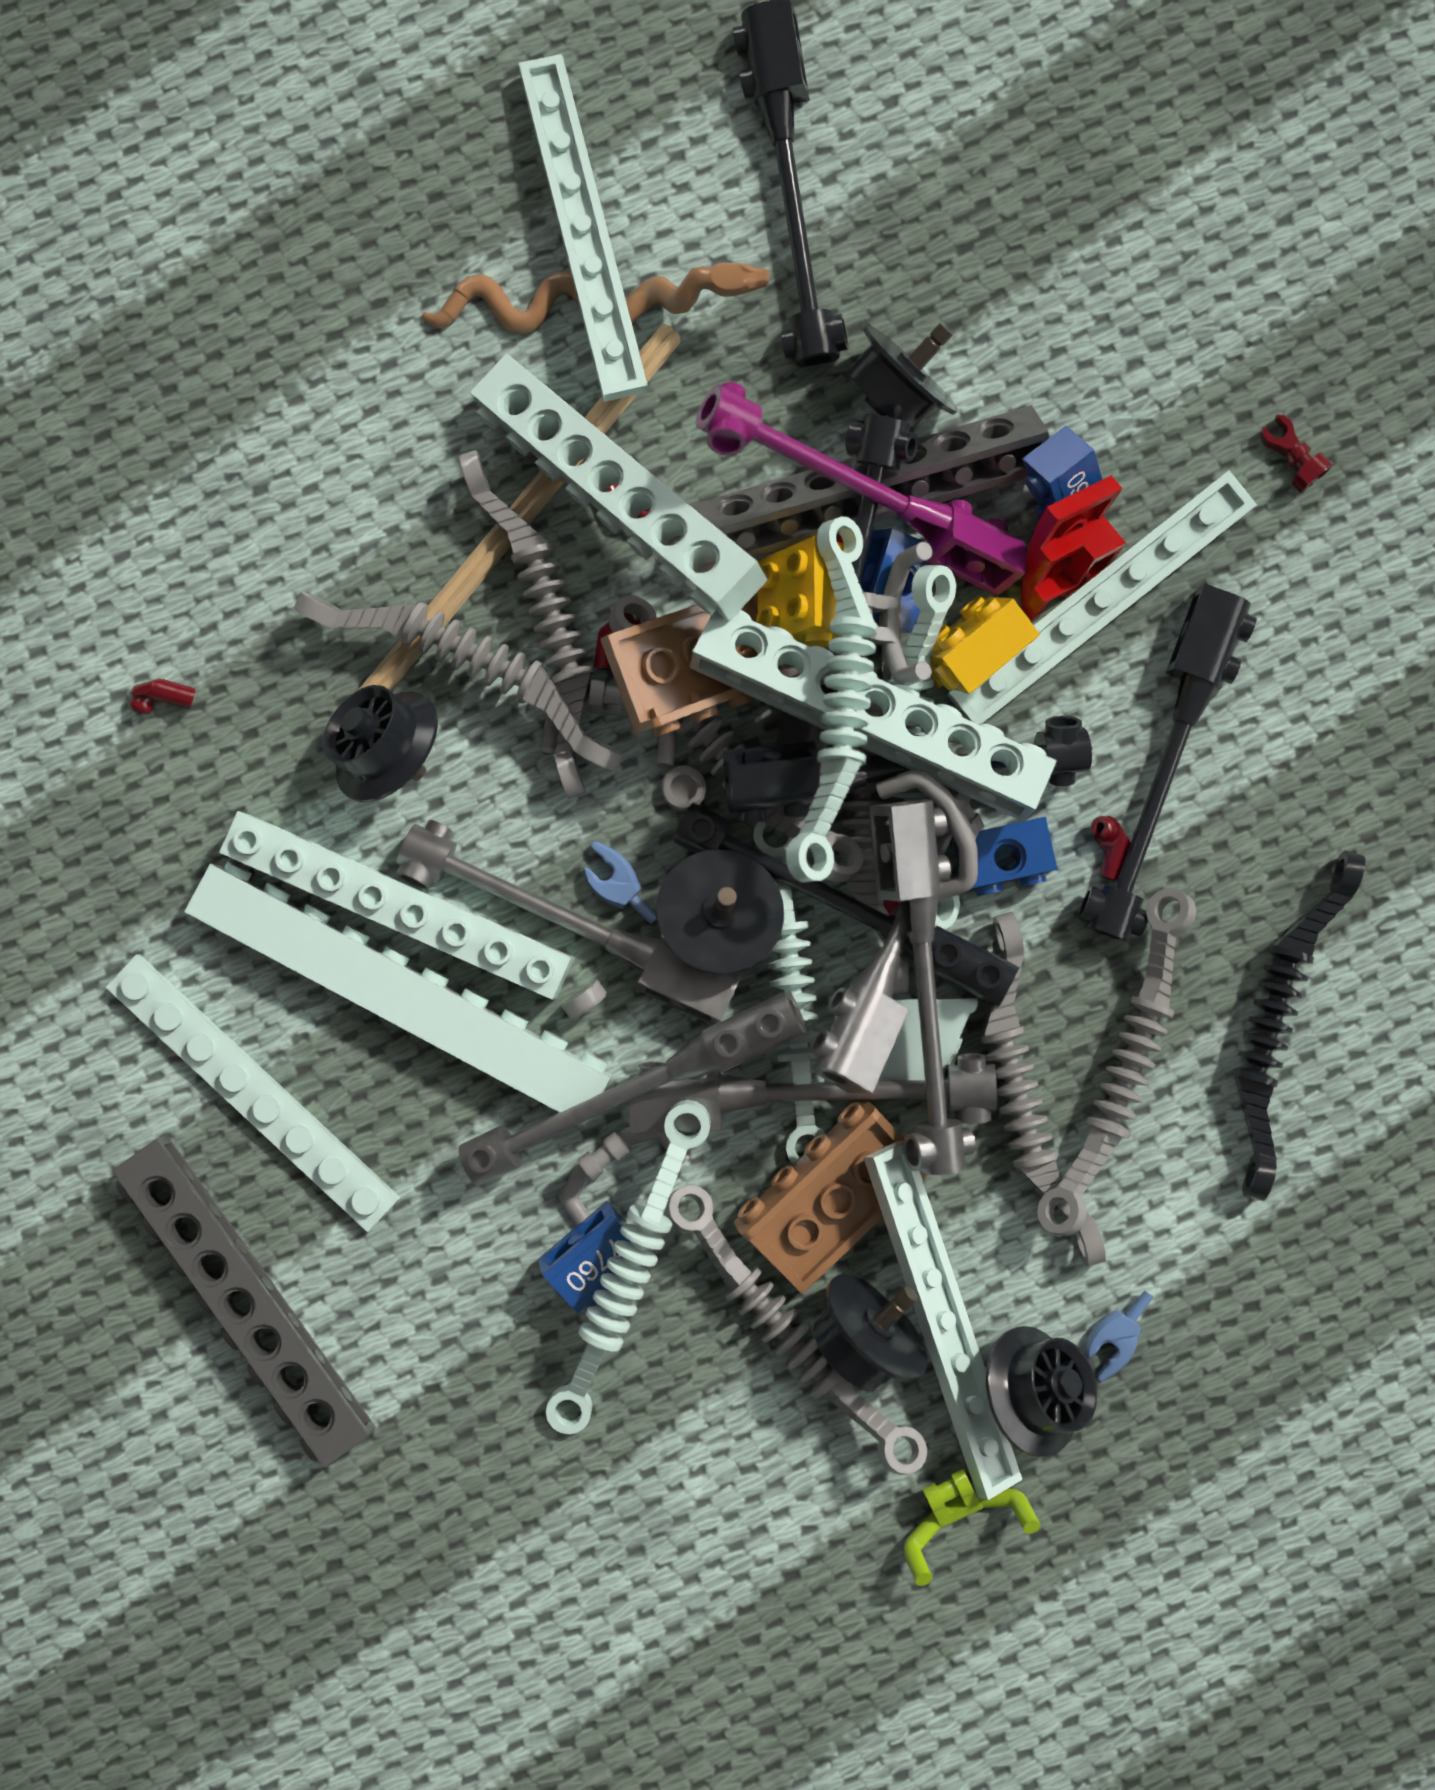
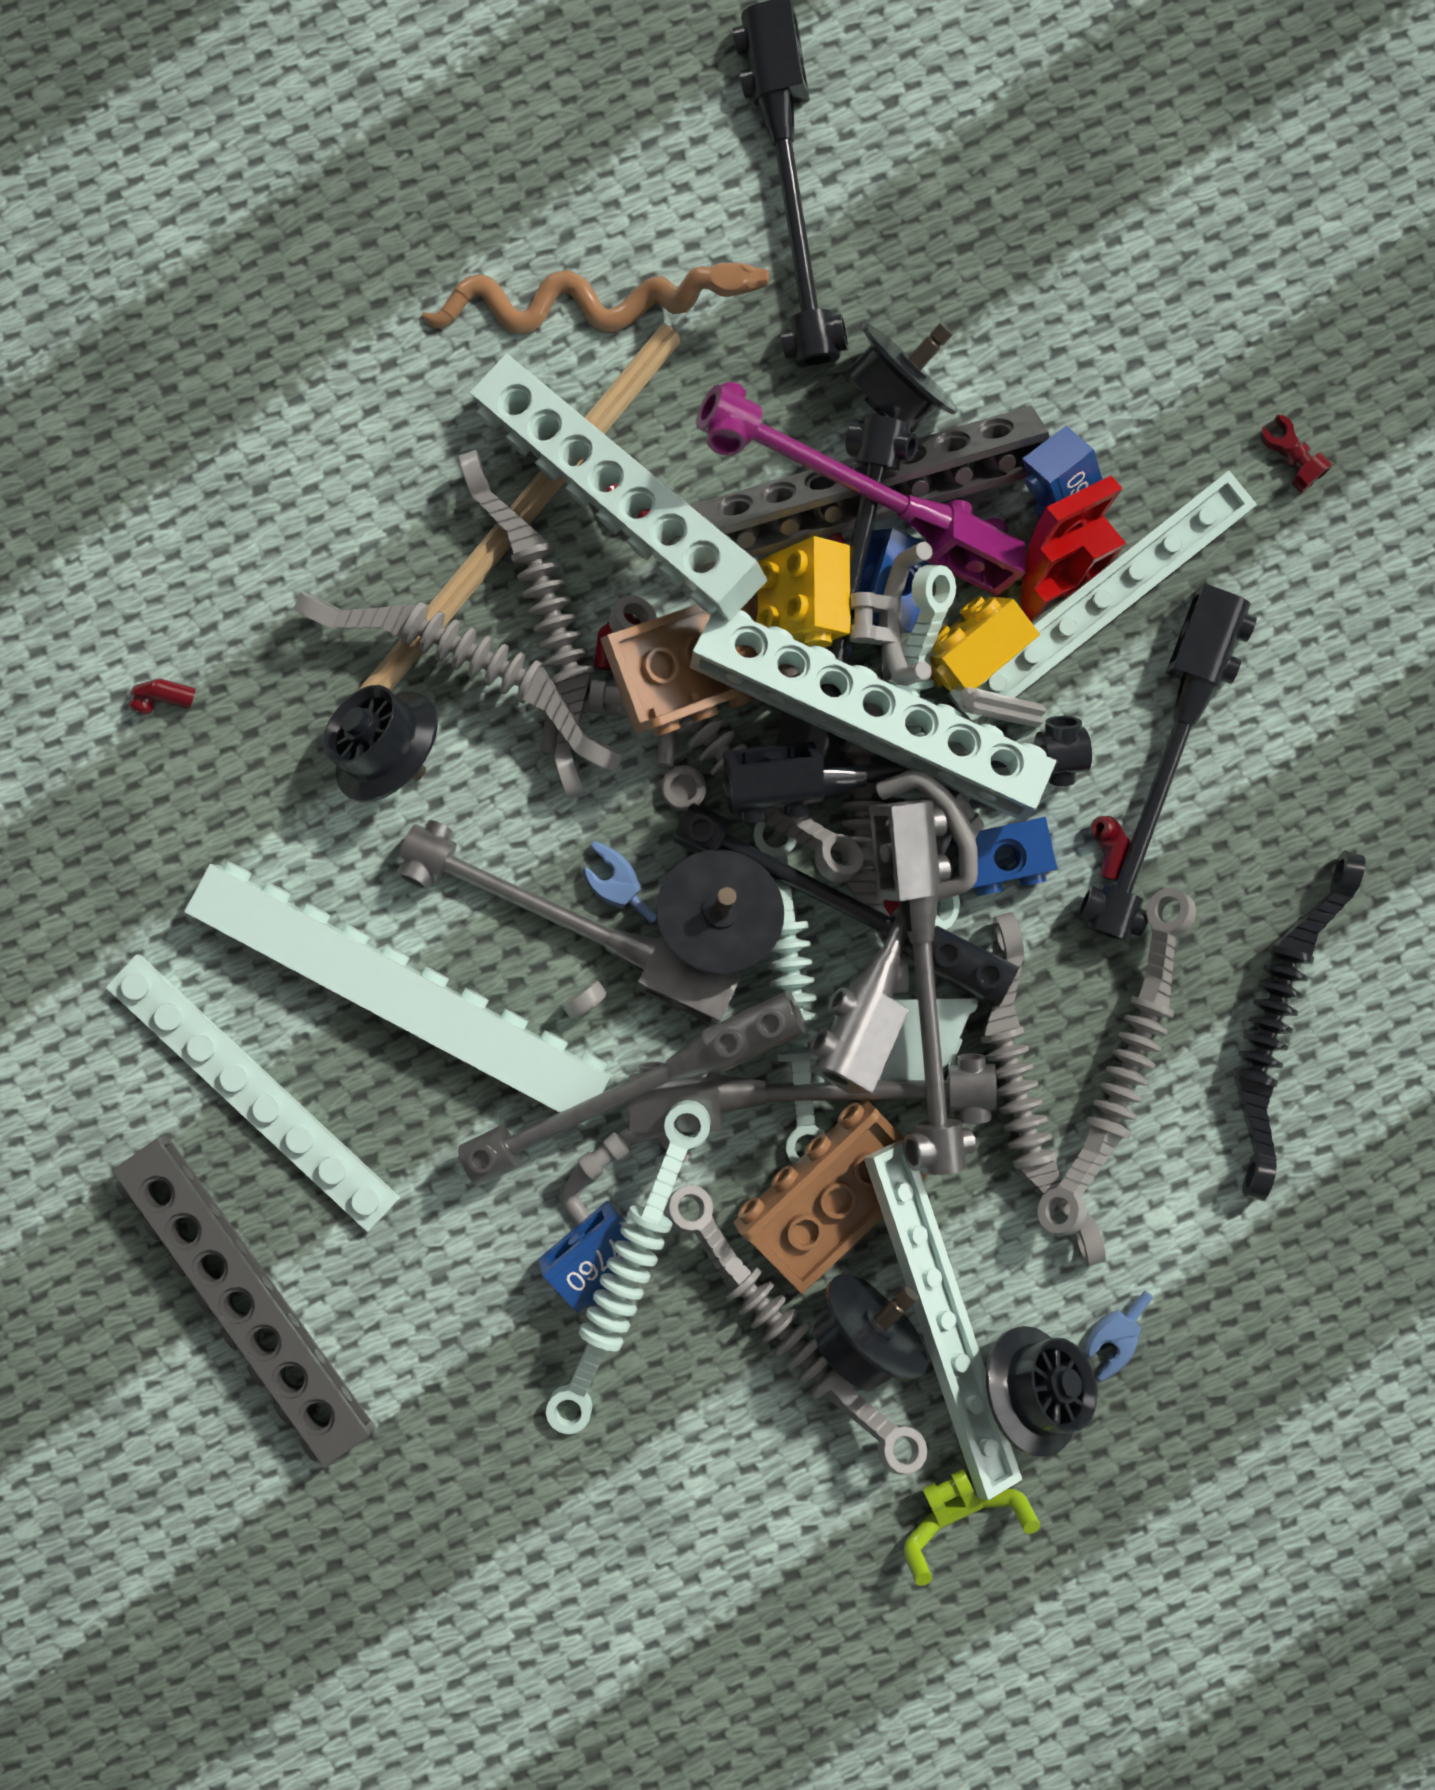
(397, 905): light aqua brick -> none
(583, 228): light aqua plate -> none
(840, 762): light aqua piece -> none
(1001, 707): none -> light grey axle

